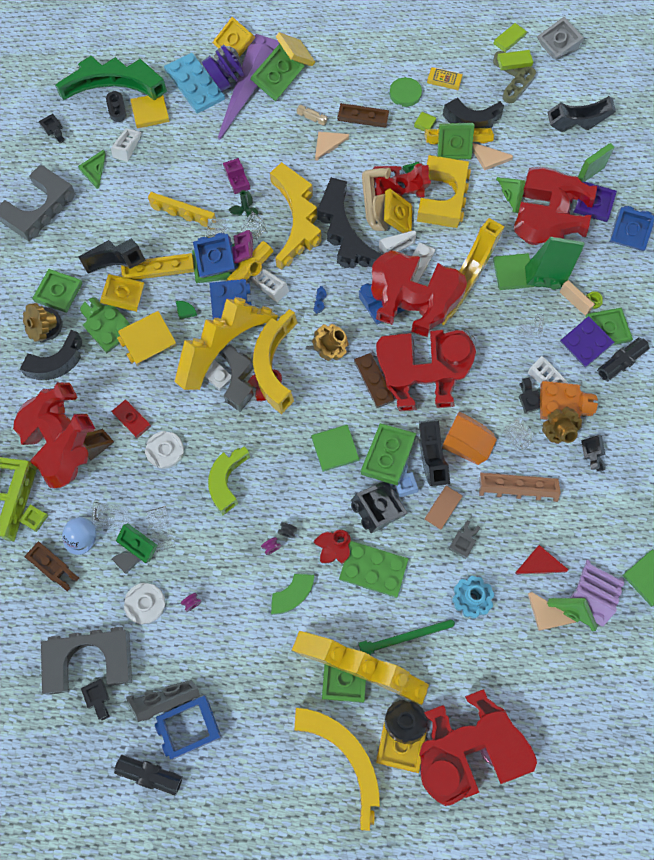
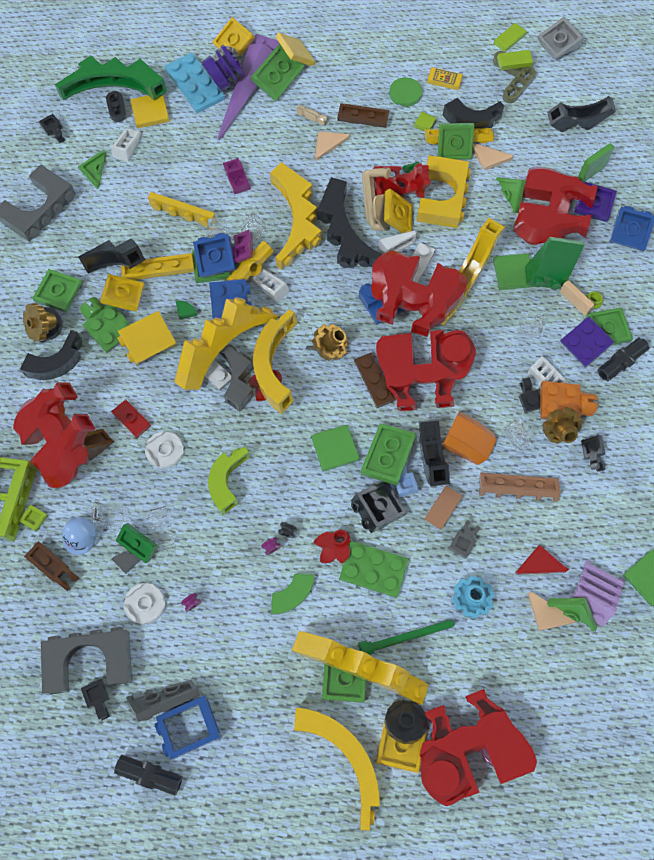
(246, 201): dark green plant -> none
(319, 305): blue piece -> none

